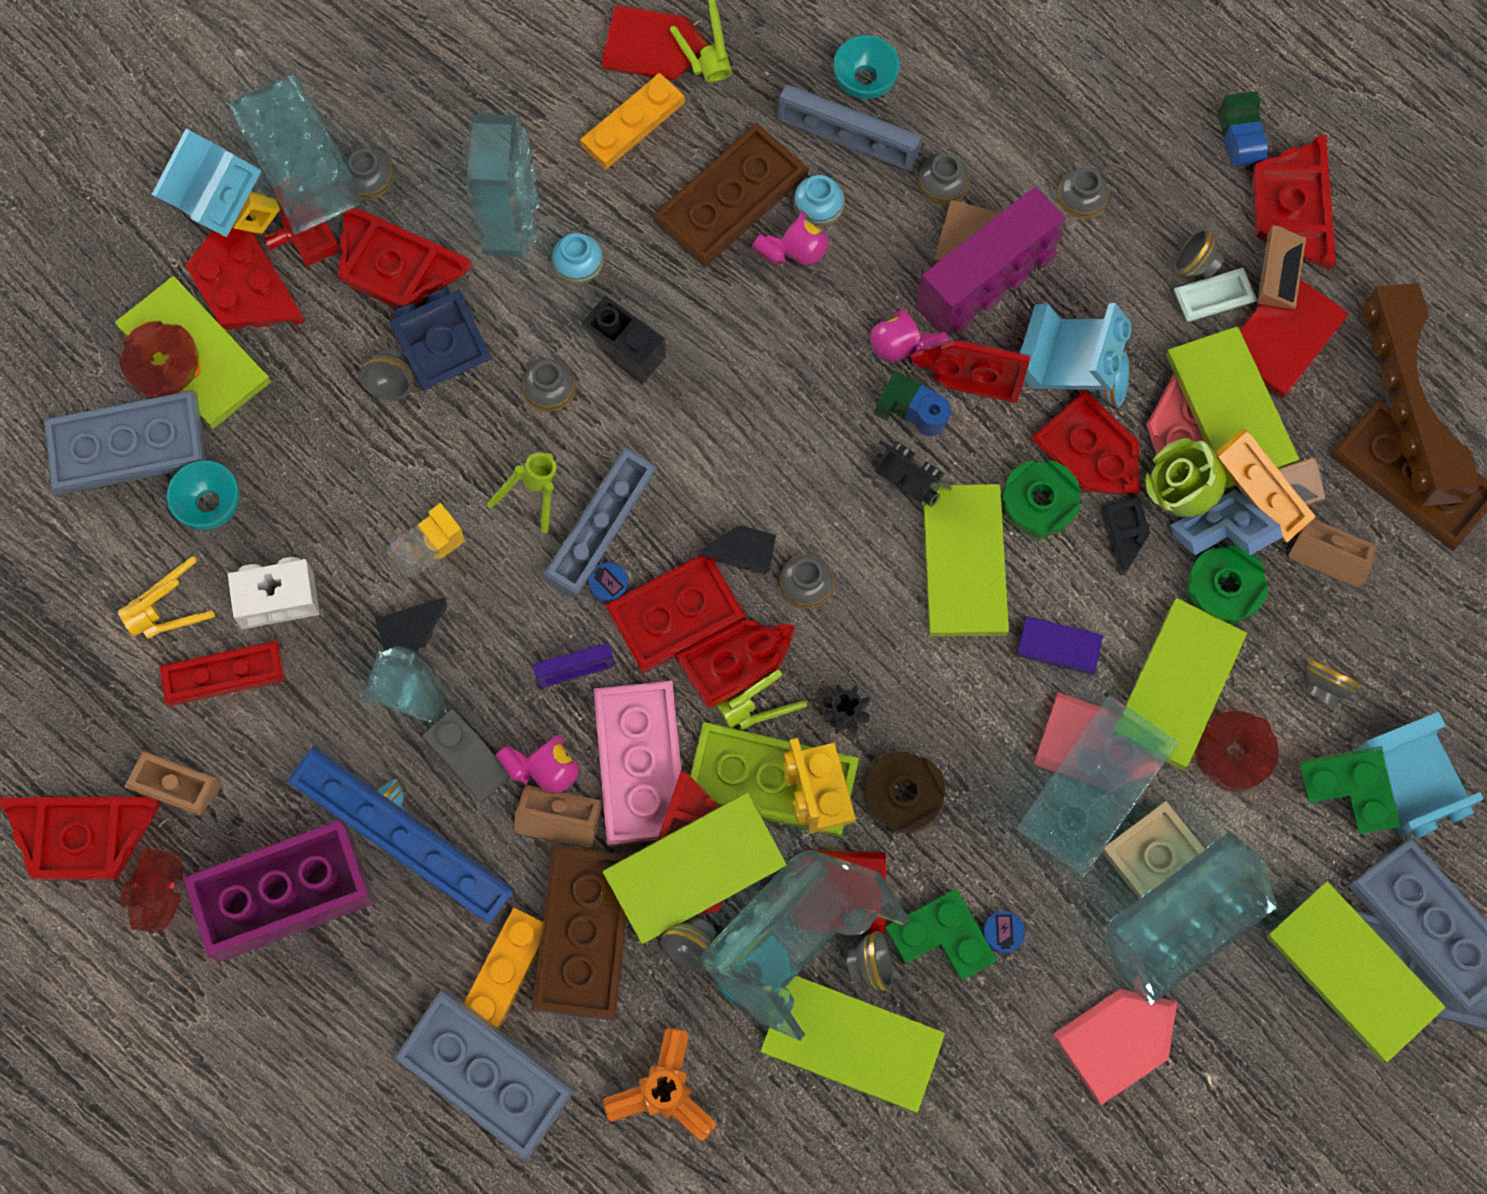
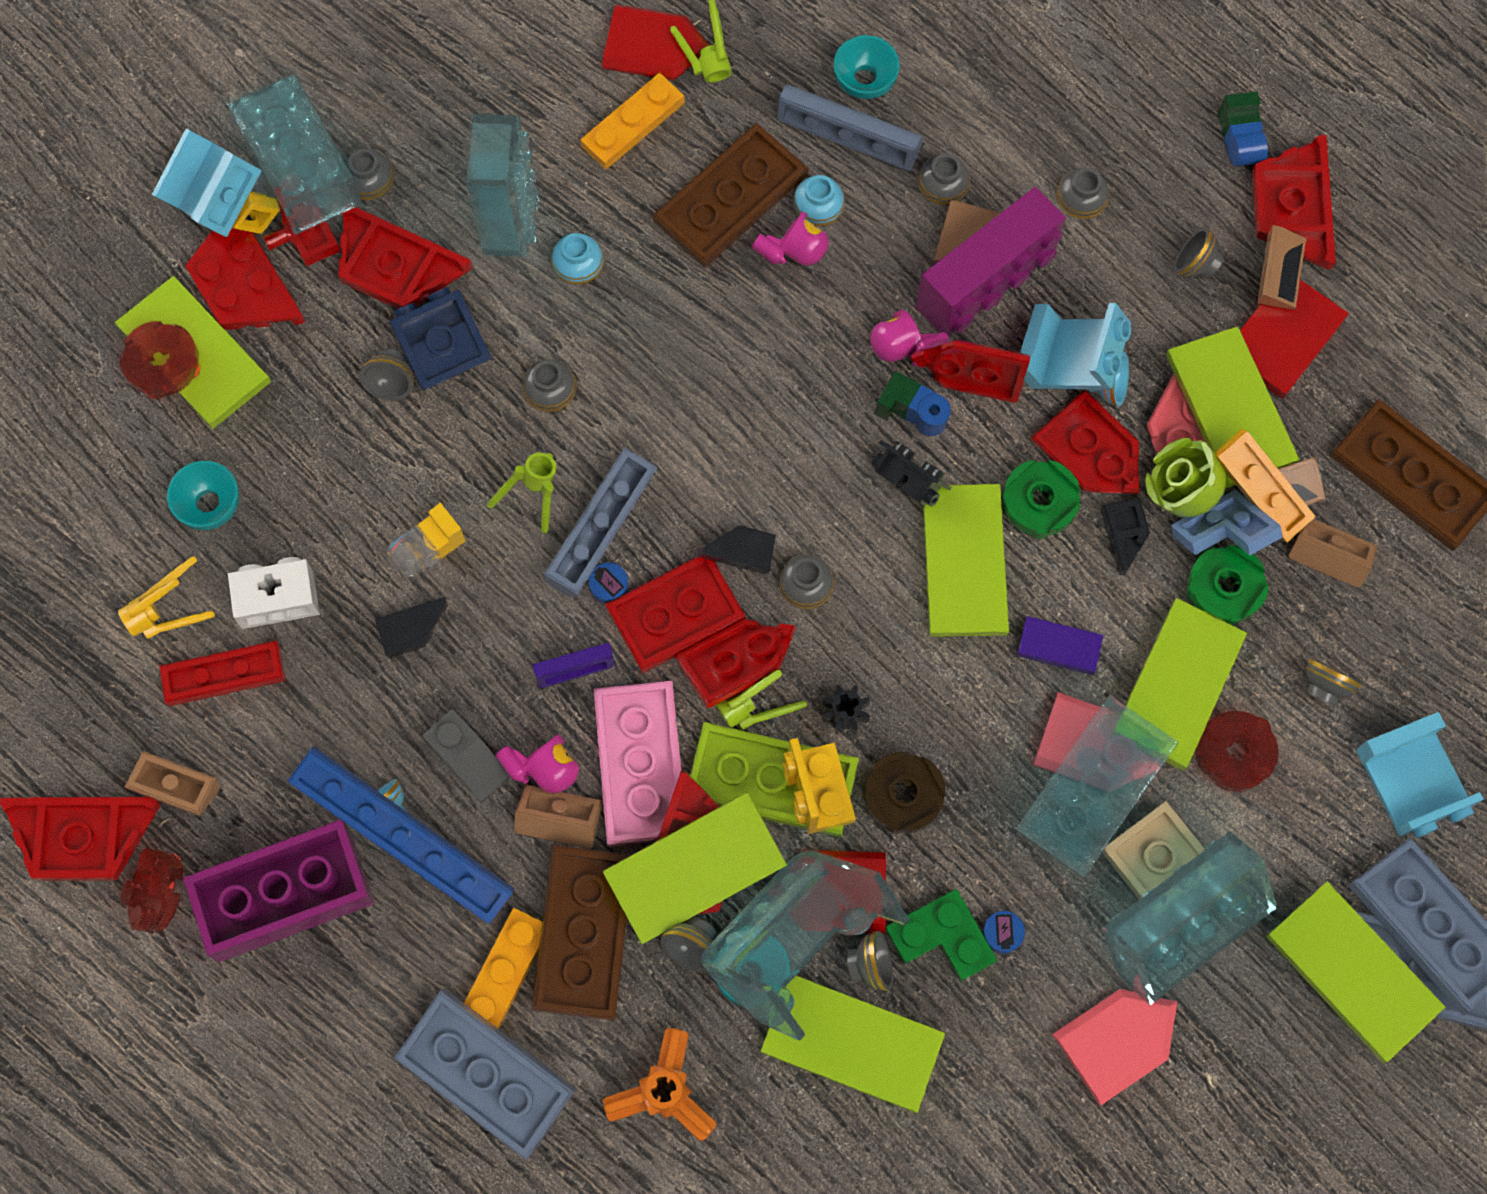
(124, 442): sand blue tile -> none
(405, 685): clear light blue slope -> none
(625, 339): black slope -> none
(1215, 294): light aqua tile -> none
(1362, 777): green plate -> none
(1438, 462): reddish brown arch -> none

